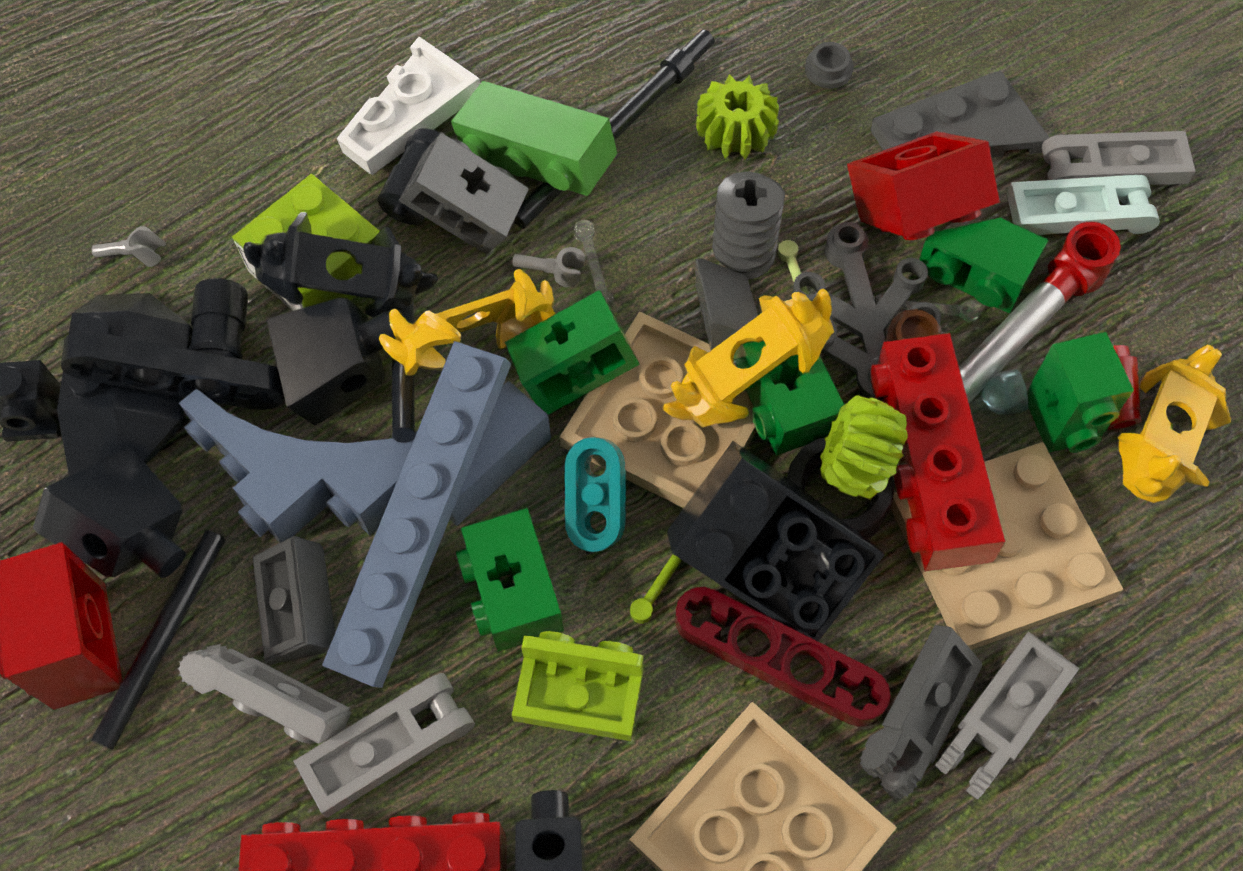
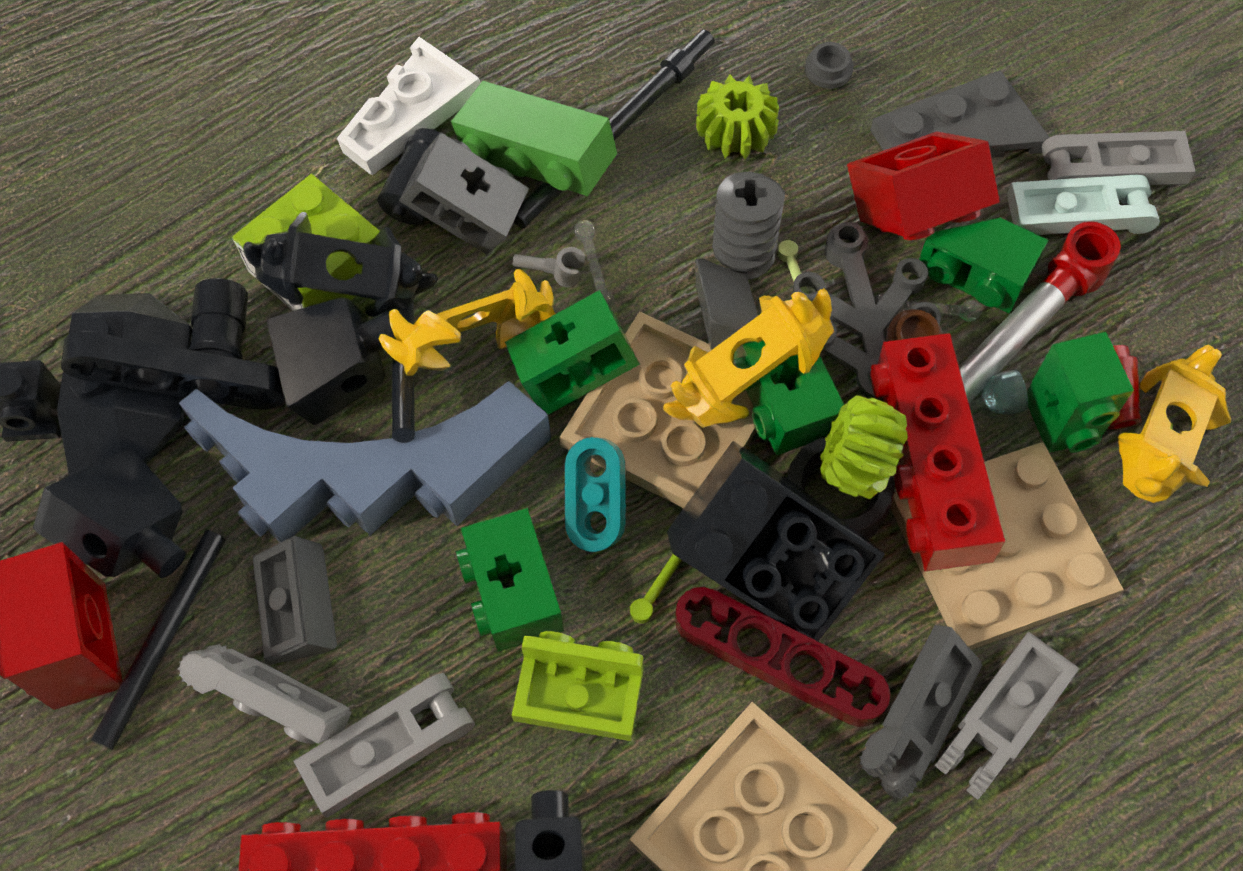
(139, 243): light grey hand -> none
(417, 515): sand blue plate -> none

